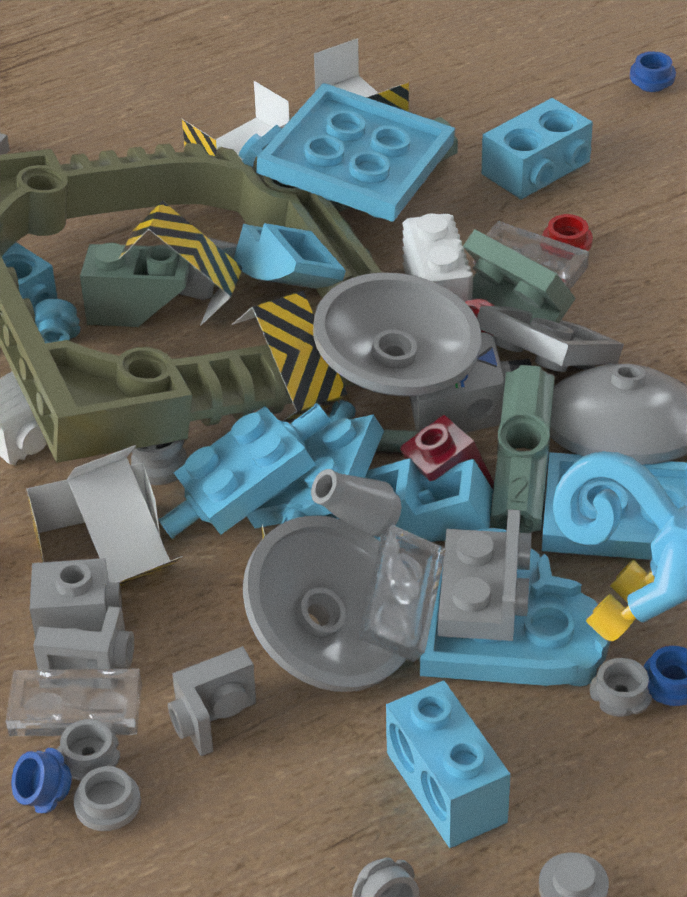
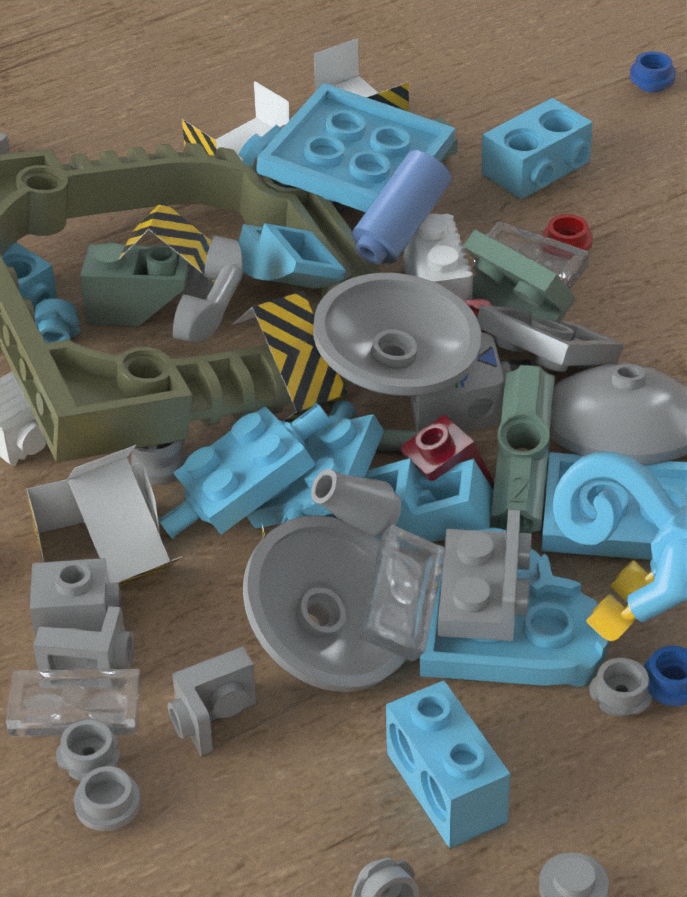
(41, 779): blue plate -> none
(199, 318): none -> light grey bar
(401, 208): none -> medium blue brick

